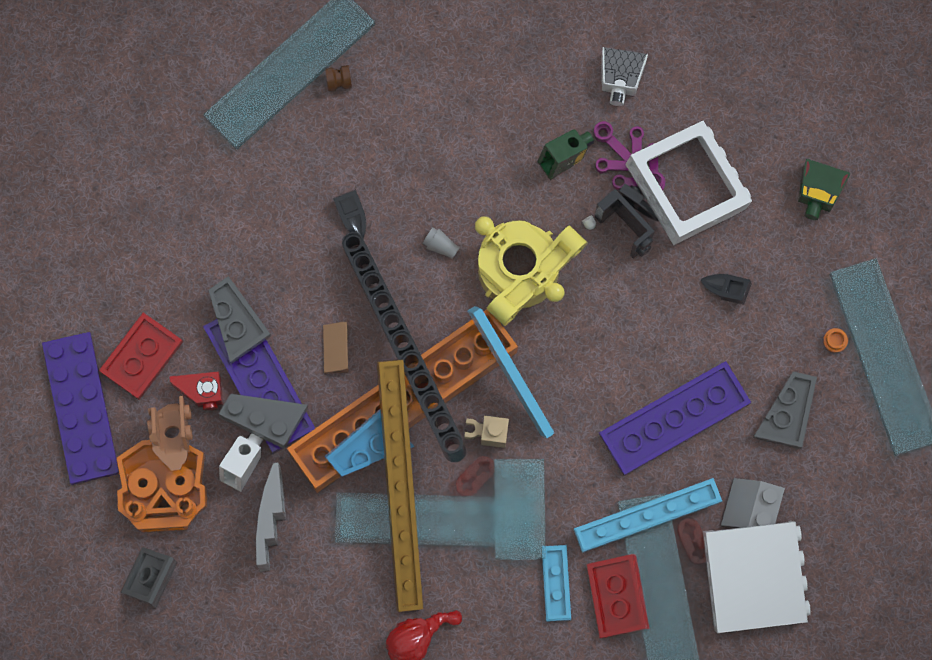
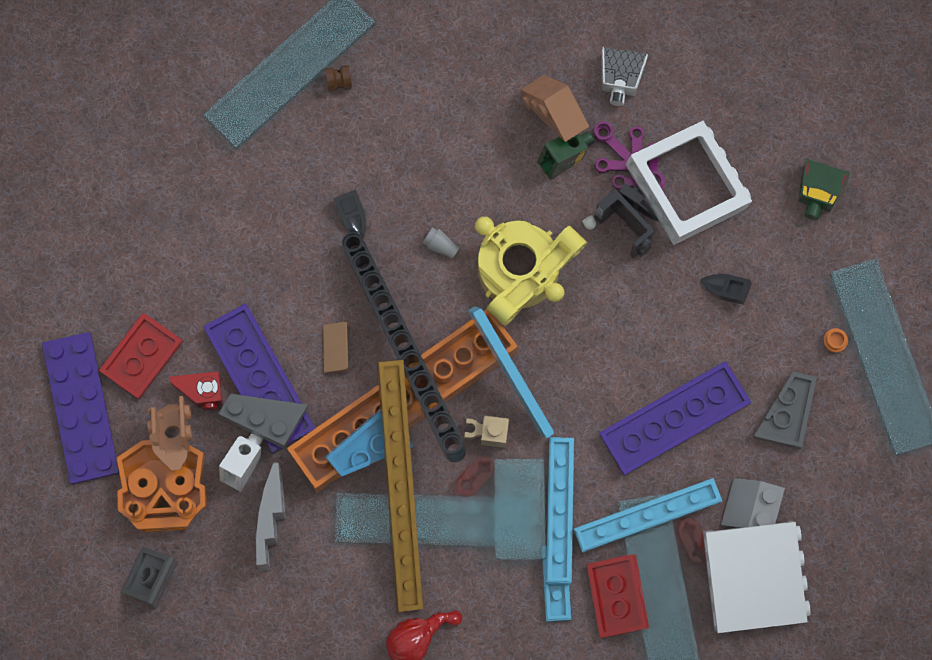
(237, 320): dark grey wing -> none
(555, 106): none -> nougat wedge
(560, 511): none -> medium azure tile

